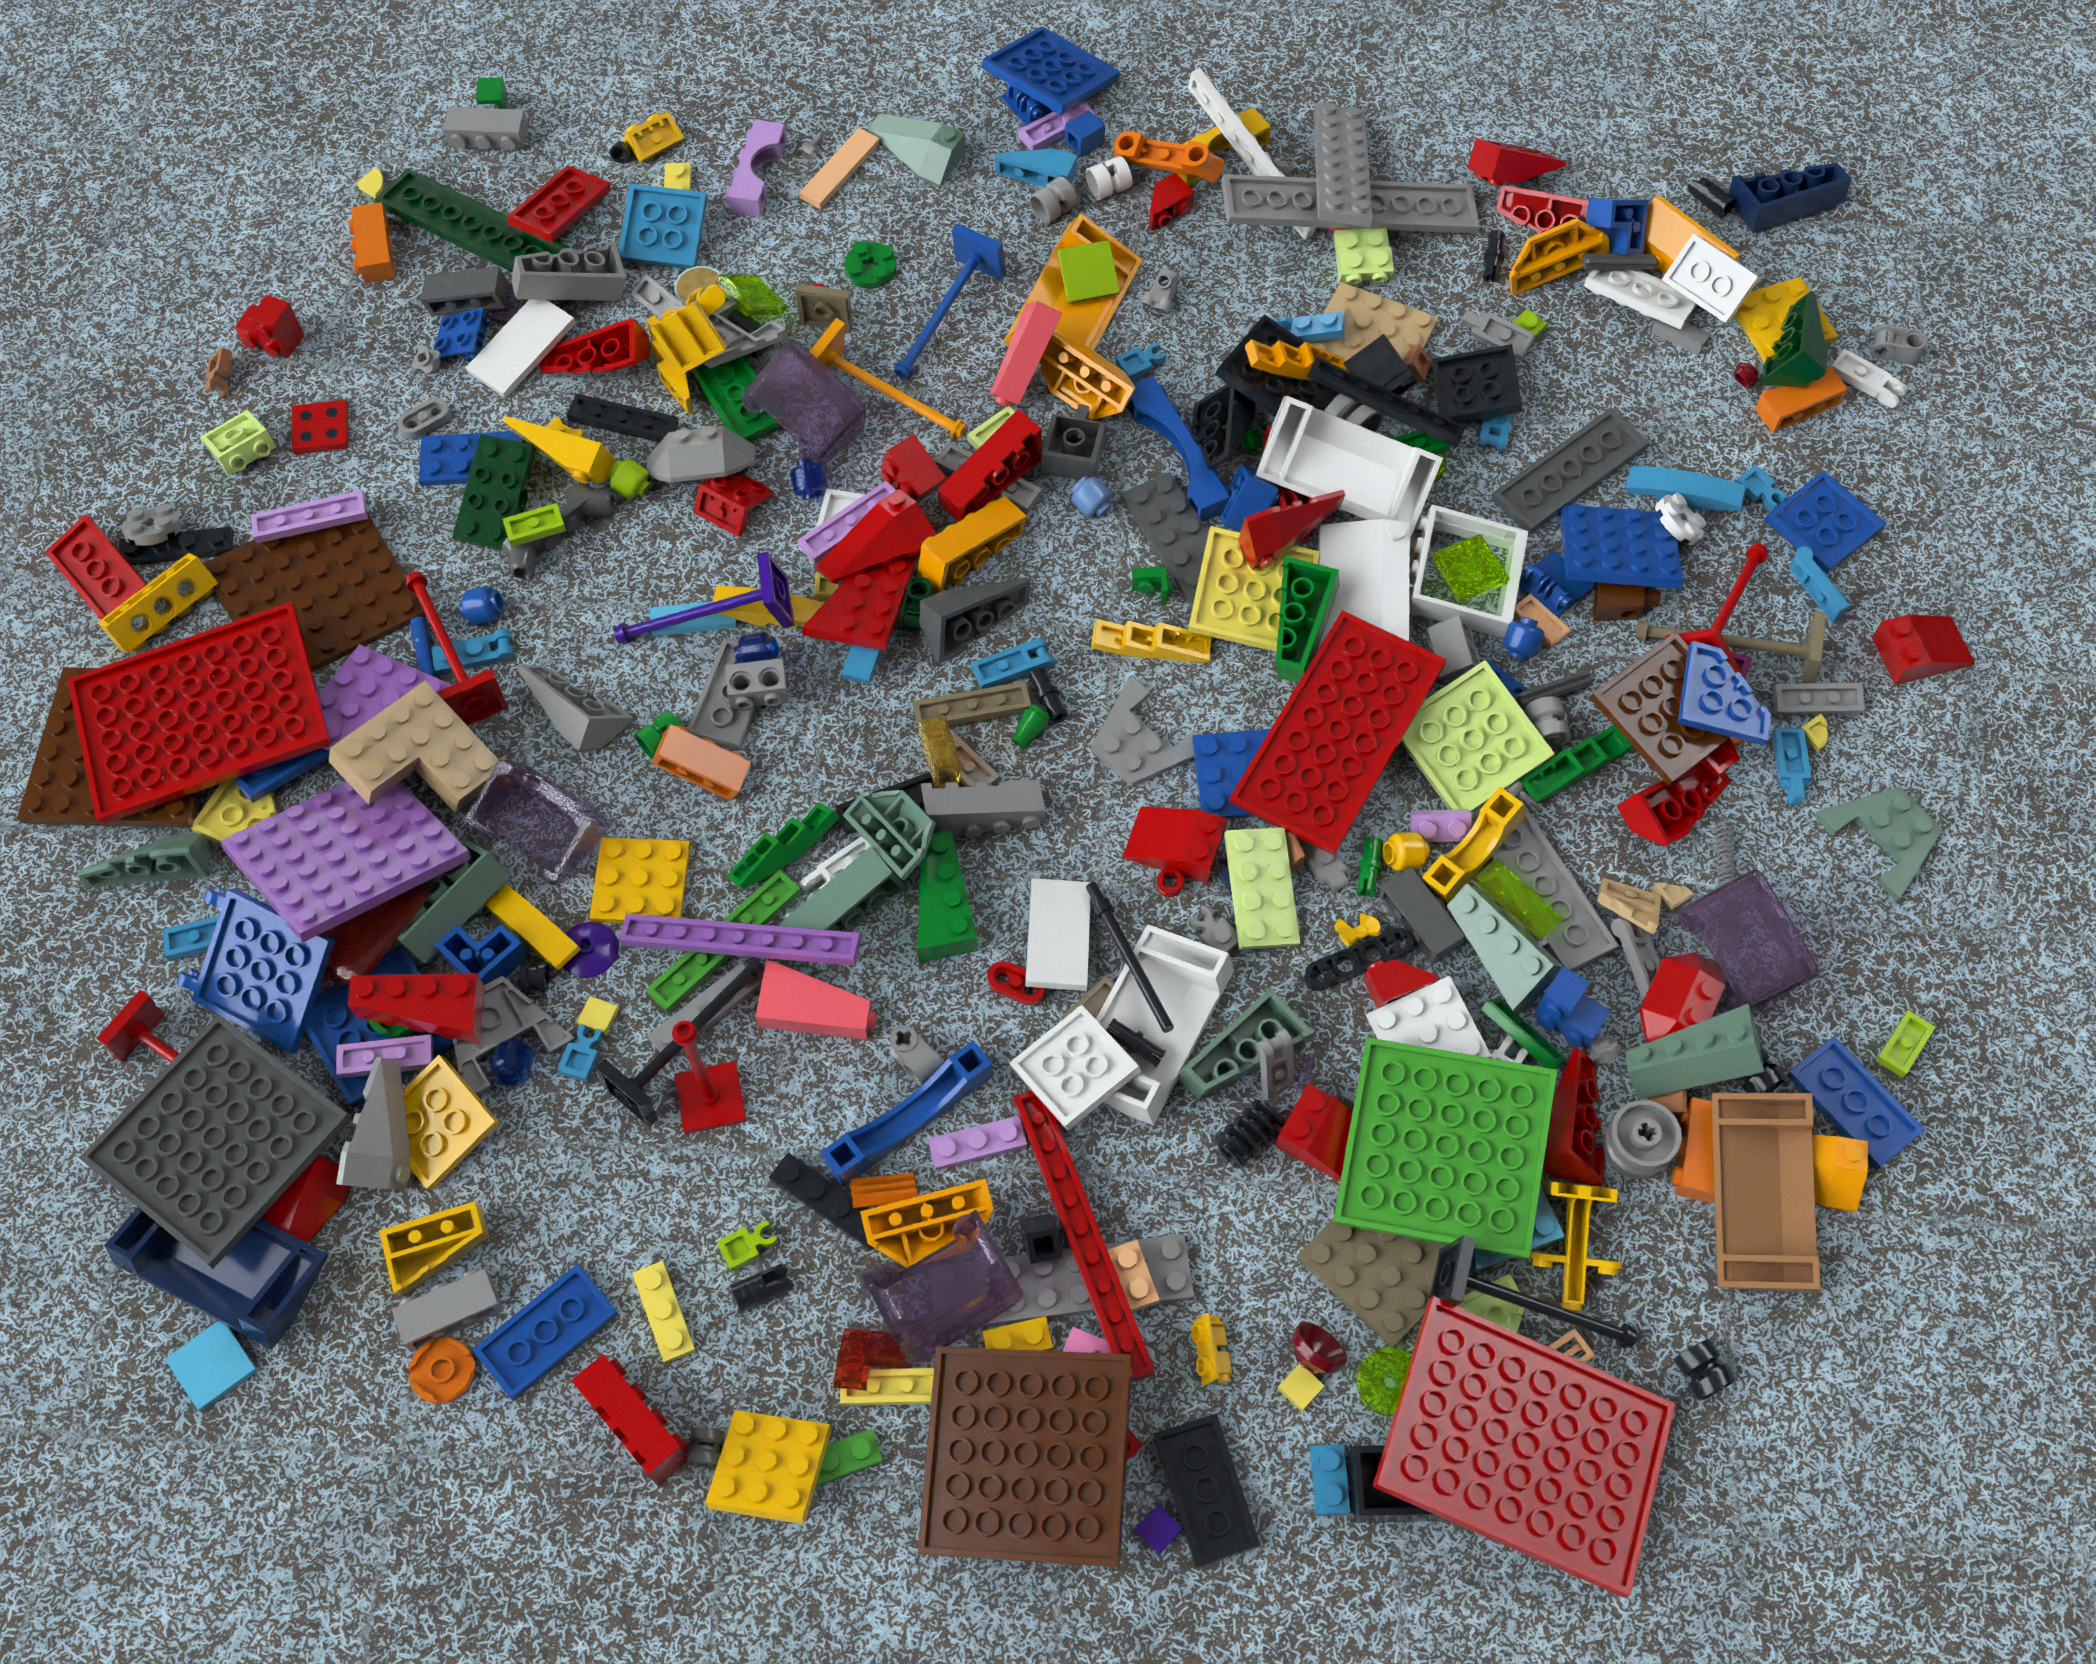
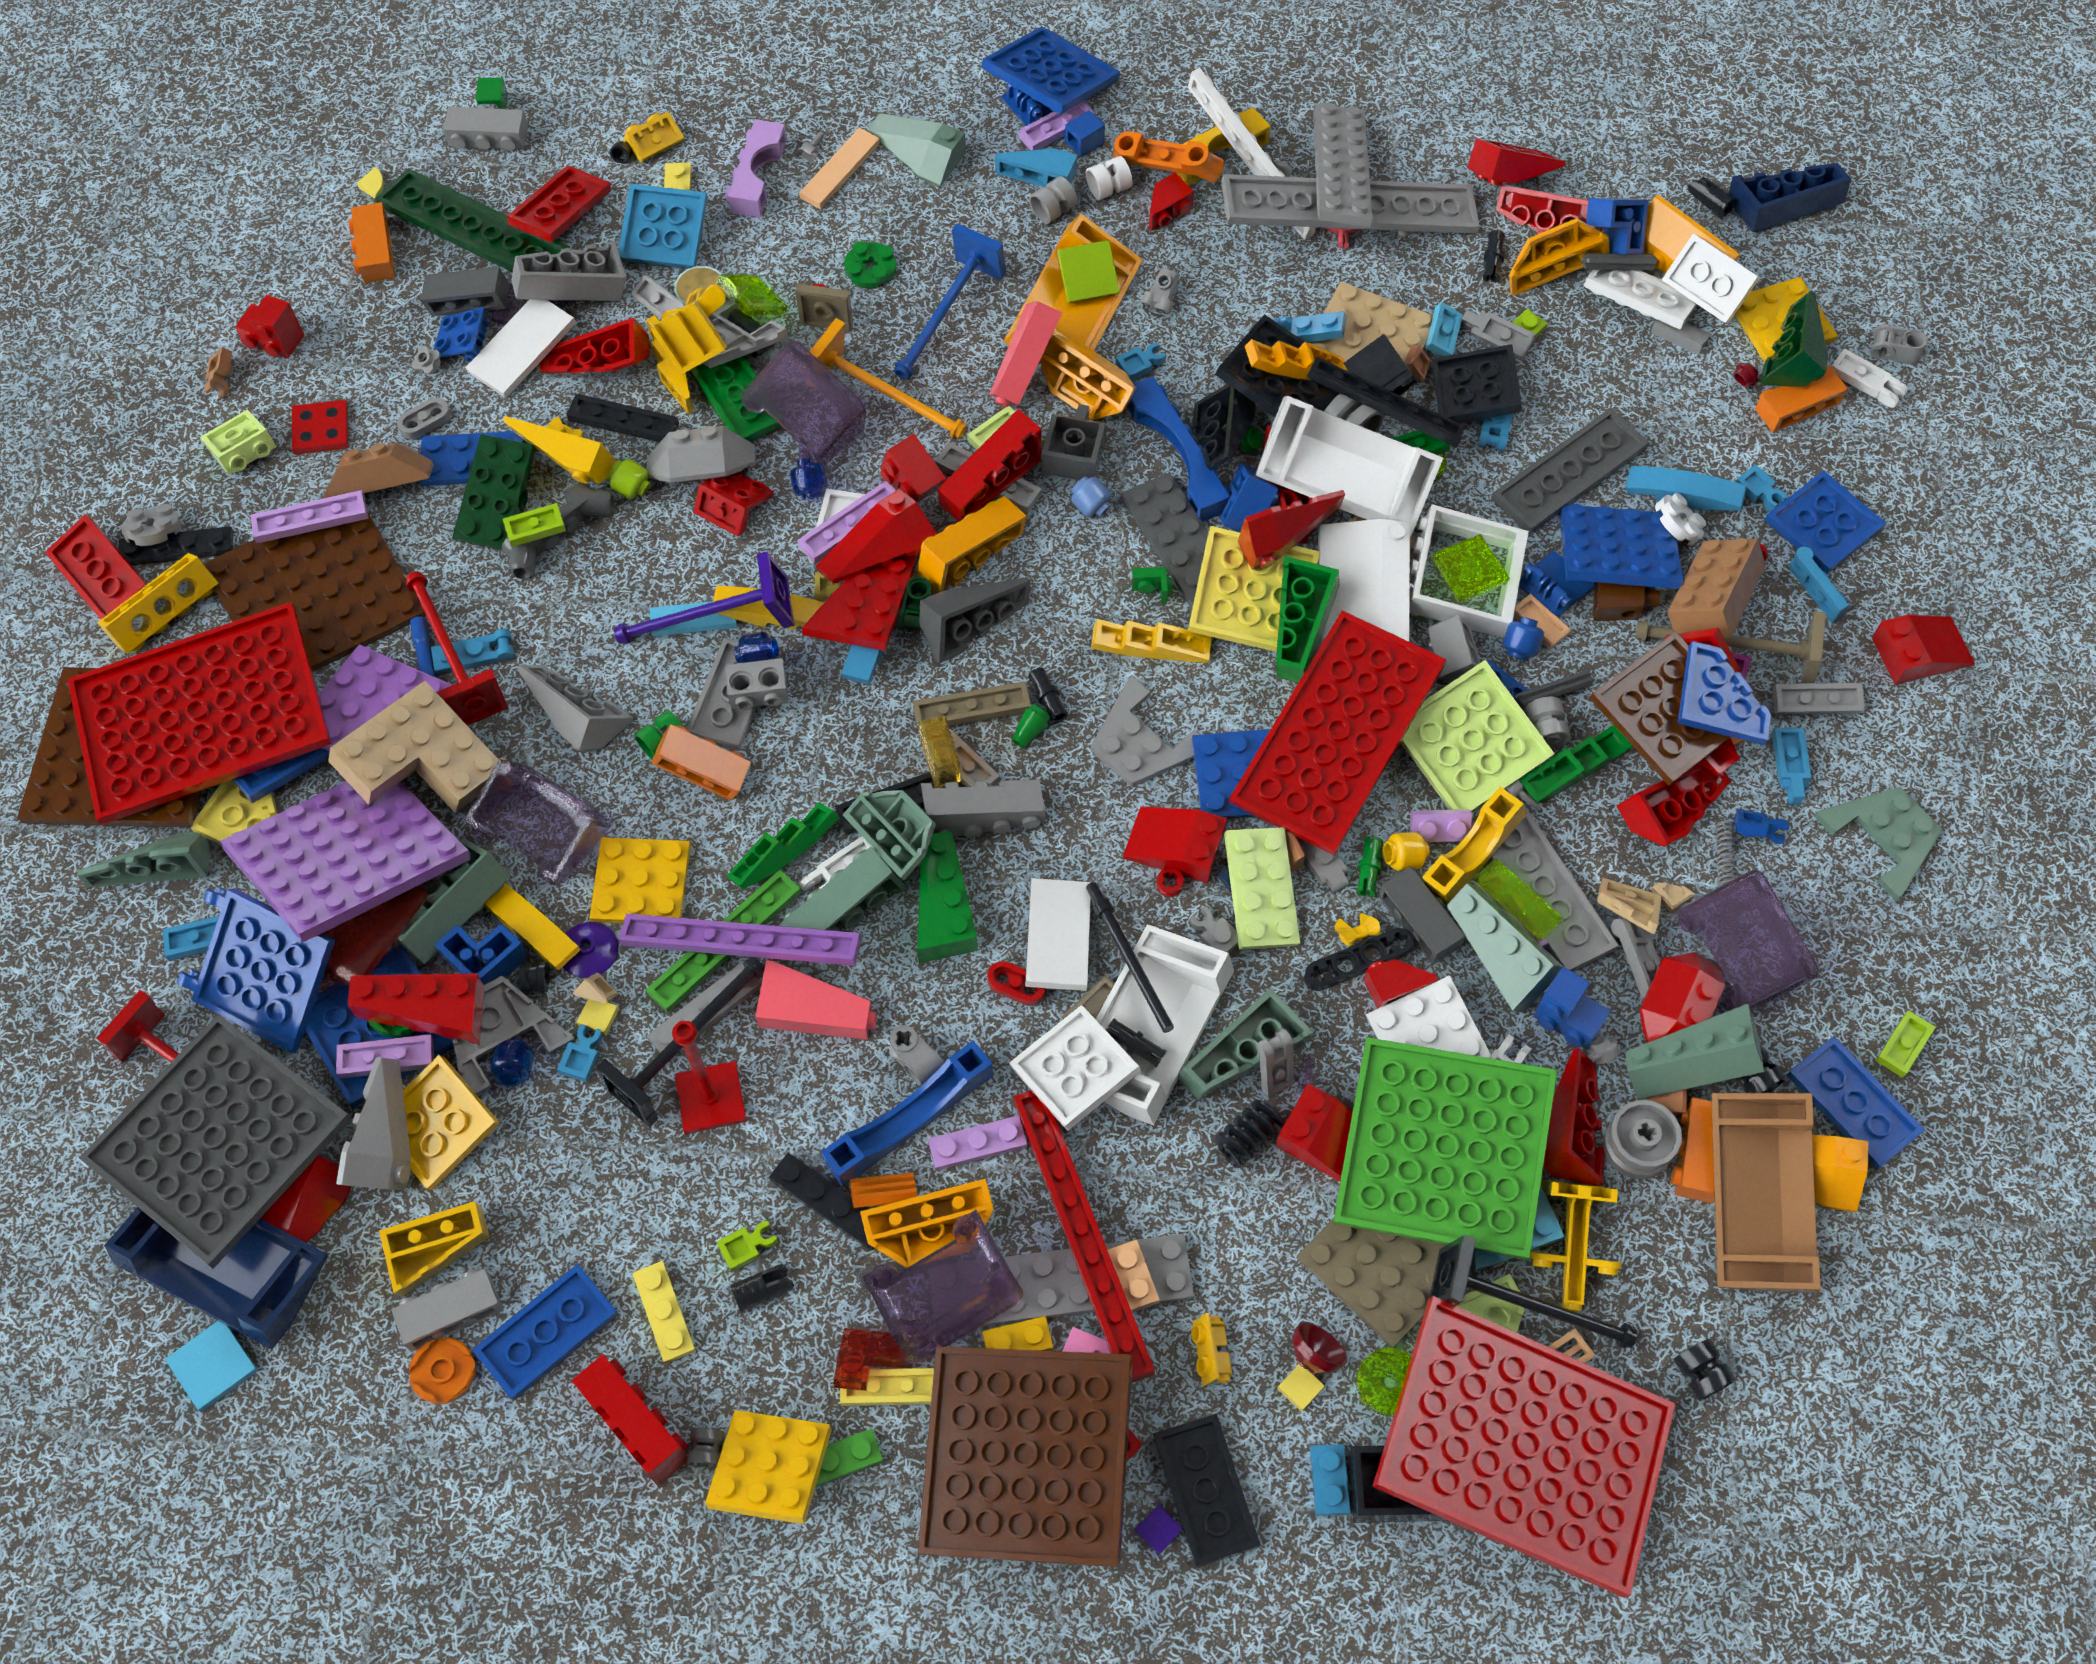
(378, 469): none -> medium nougat wedge
(481, 605): blue head -> none
(596, 989): none -> tan slope
(1012, 663): dark azure plate -> none
(1040, 1238): black brick -> none
(1363, 255): yellowish green plate -> none
(1444, 330): none -> medium azure plate
(1524, 1034): green tile -> none
(1717, 586): none -> medium nougat brick
(1757, 824): none -> blue plate
(1816, 732): light yellow tile -> none

